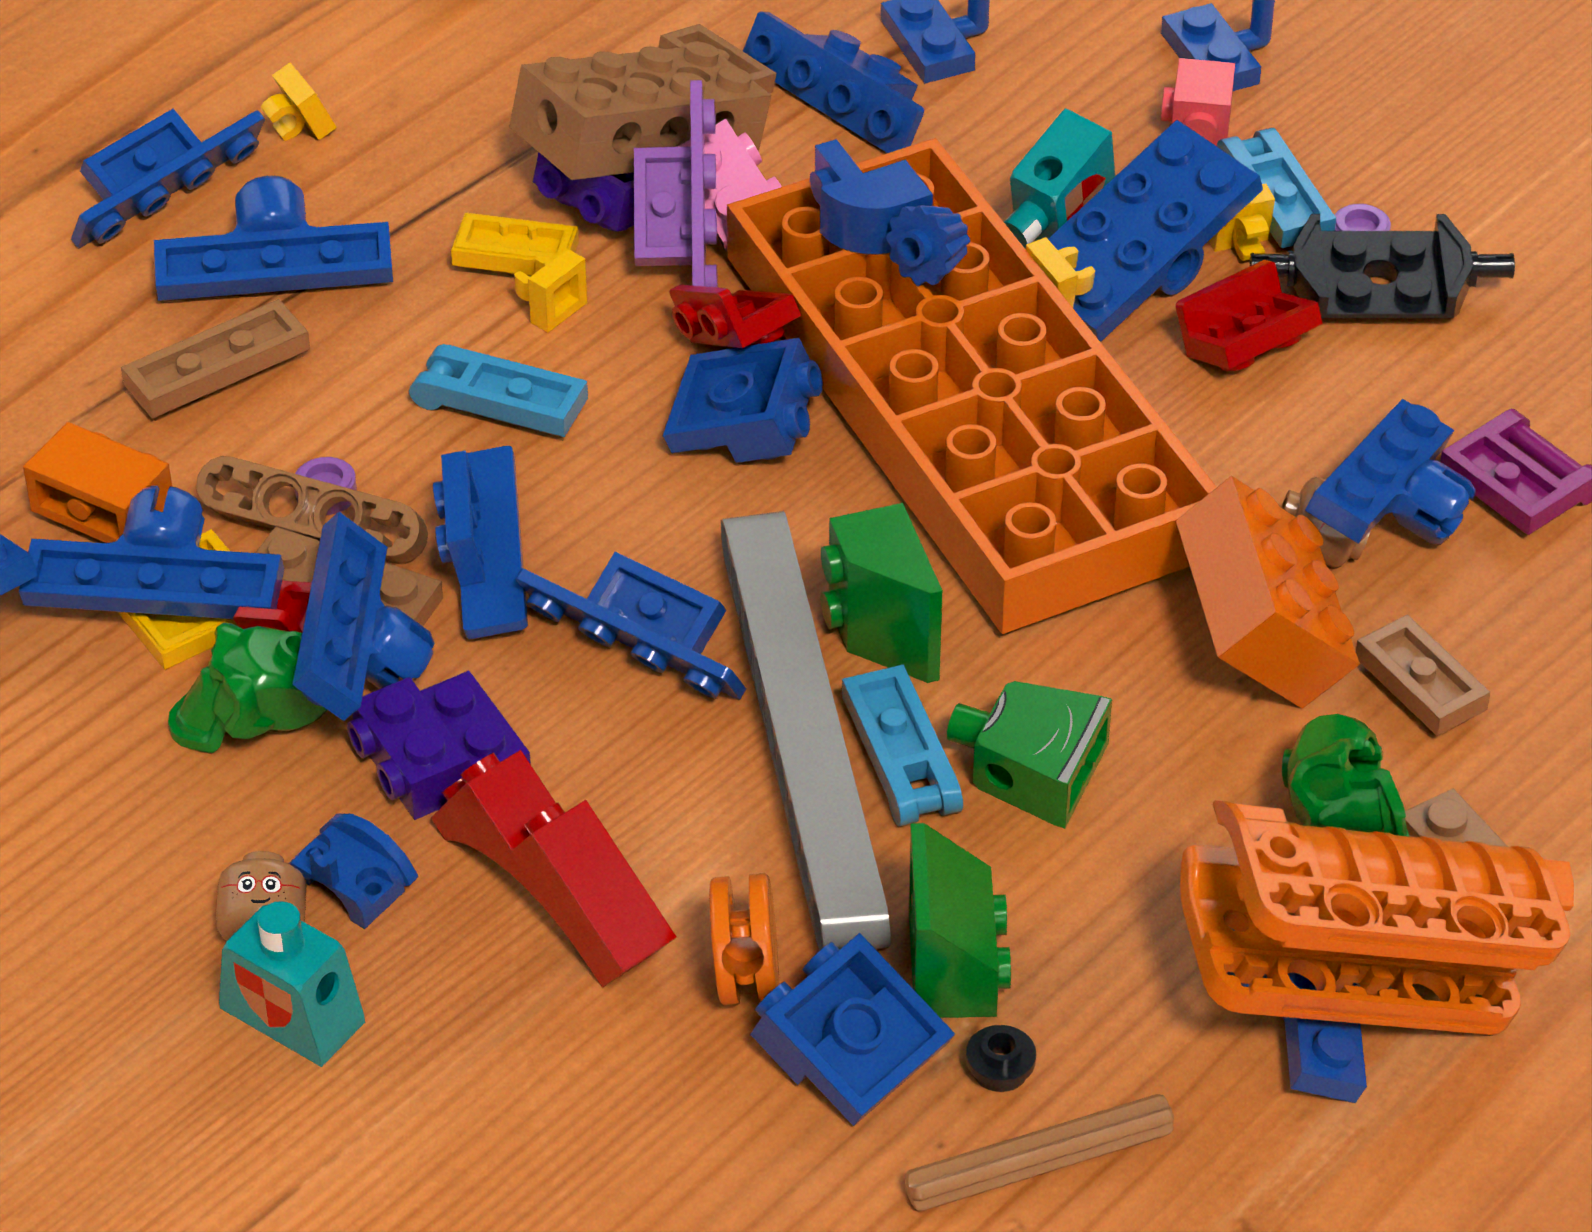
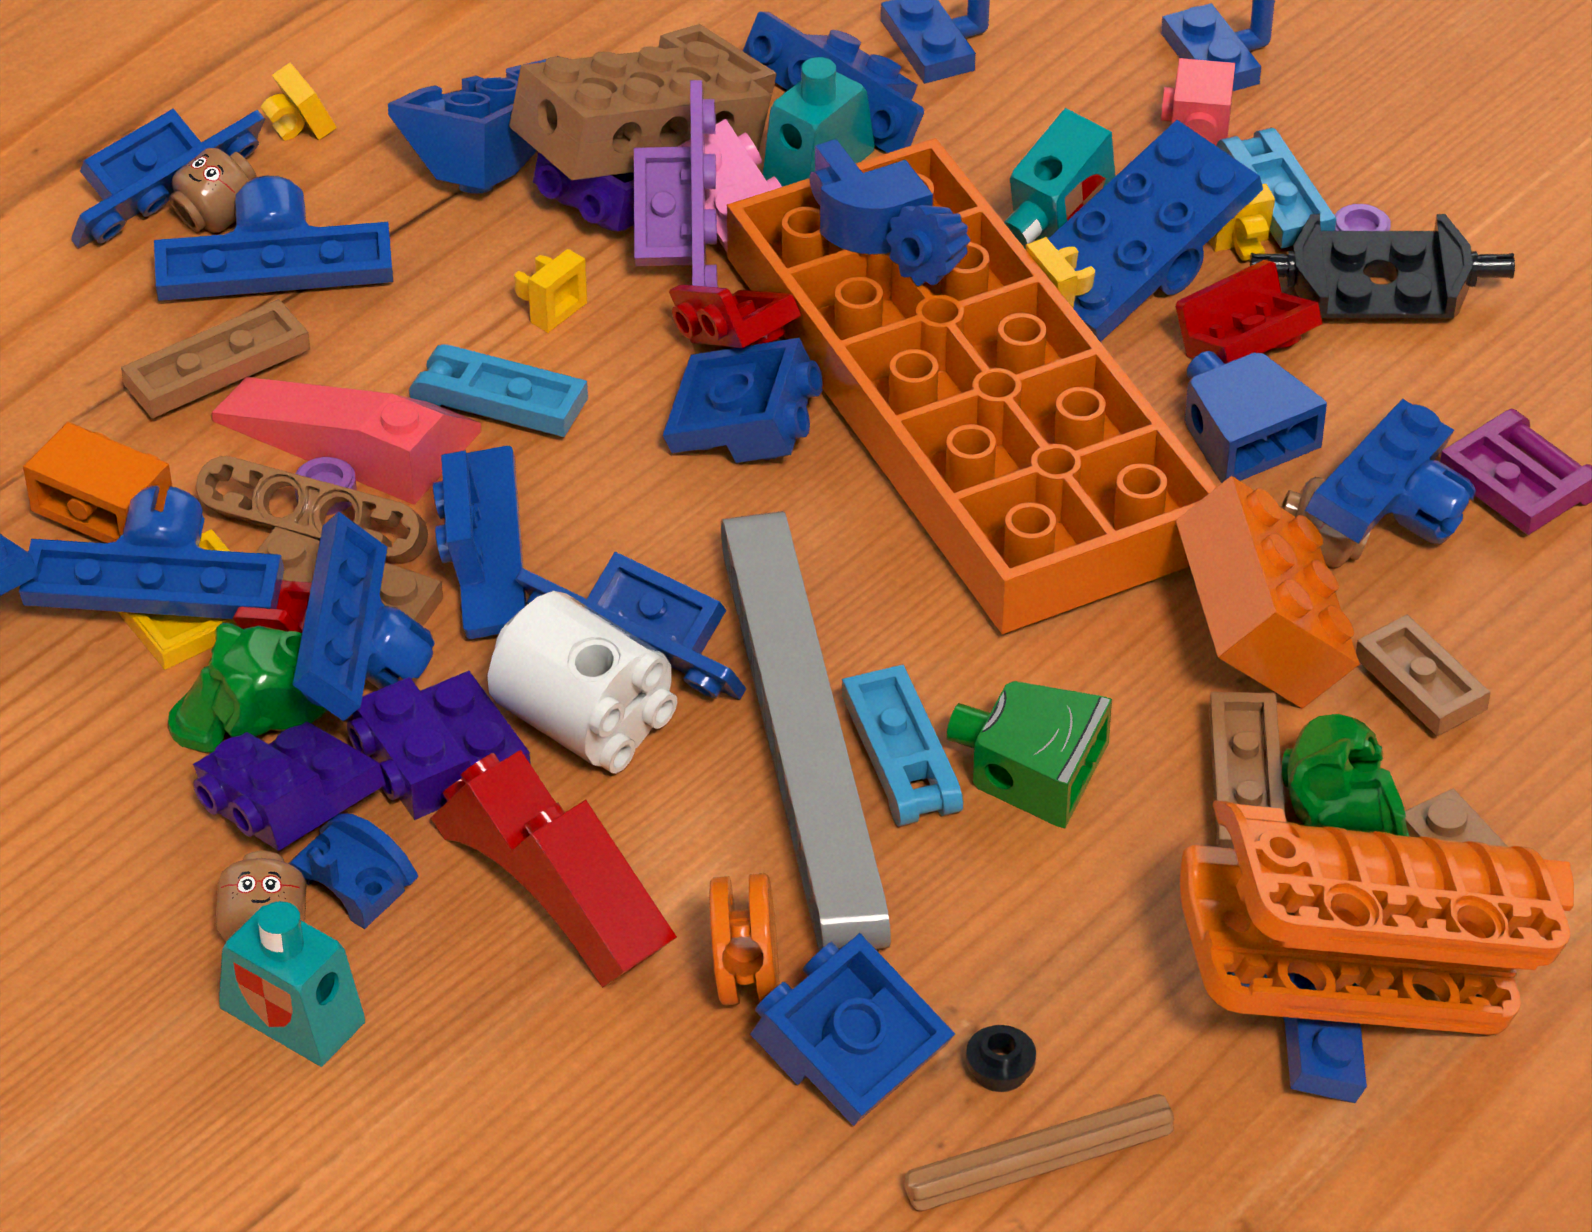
(208, 189): none -> medium nougat head
(284, 785): none -> dark purple plate
(383, 436): none -> coral wedge
(465, 132): none -> blue wedge
(509, 243): yellow plate -> none
(581, 679): none -> white cylinder
(812, 113): none -> teal torso
(883, 591): green slope -> none
(955, 928): green slope -> none
(1245, 752): none -> medium nougat plate
(1250, 414): none -> blue torso

